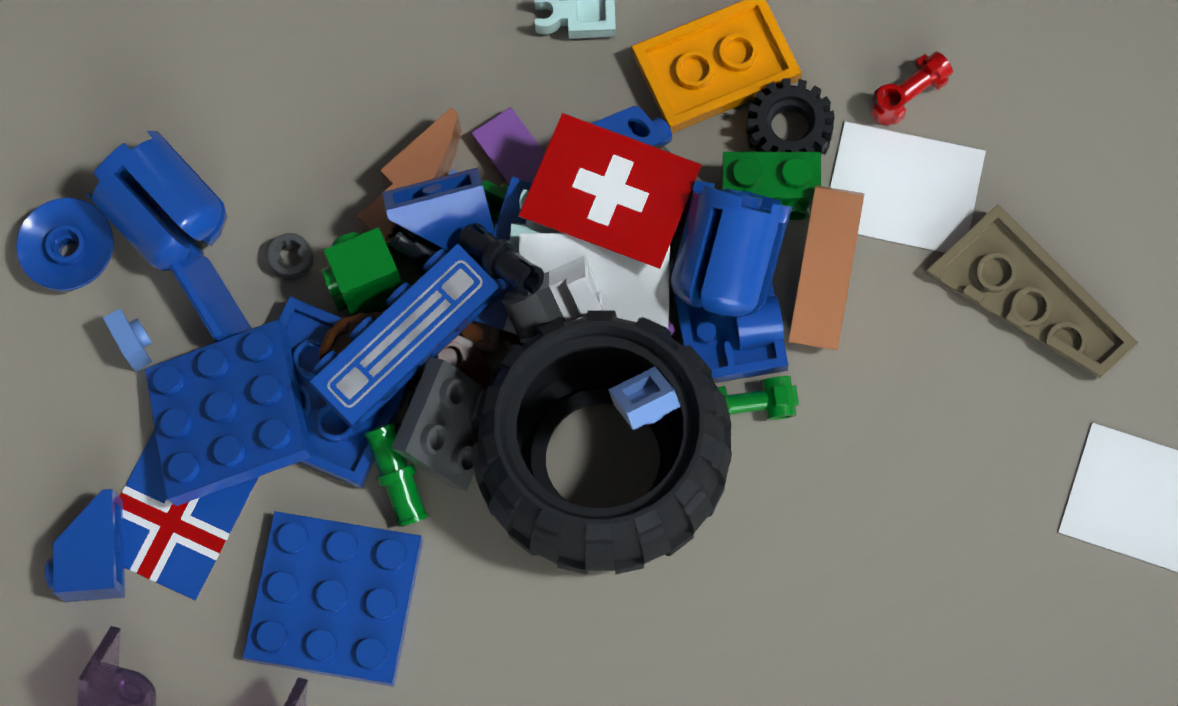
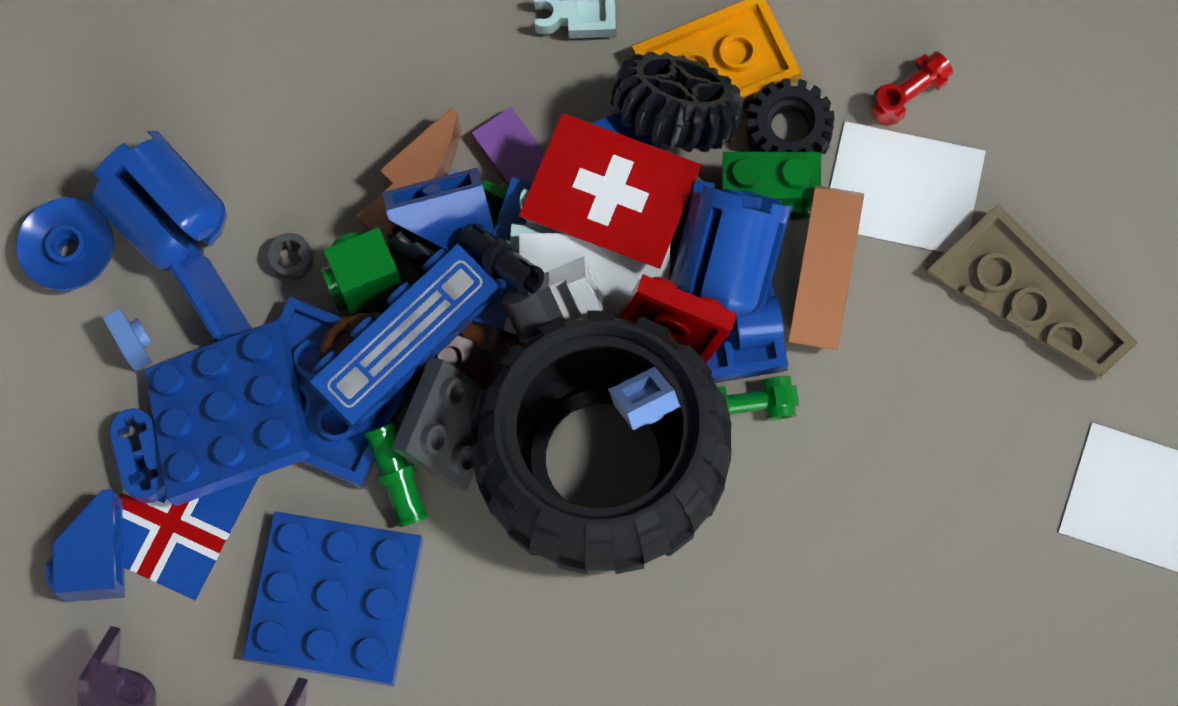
(128, 458): none -> blue beam
(676, 101): none -> black gear
(691, 319): none -> red plate

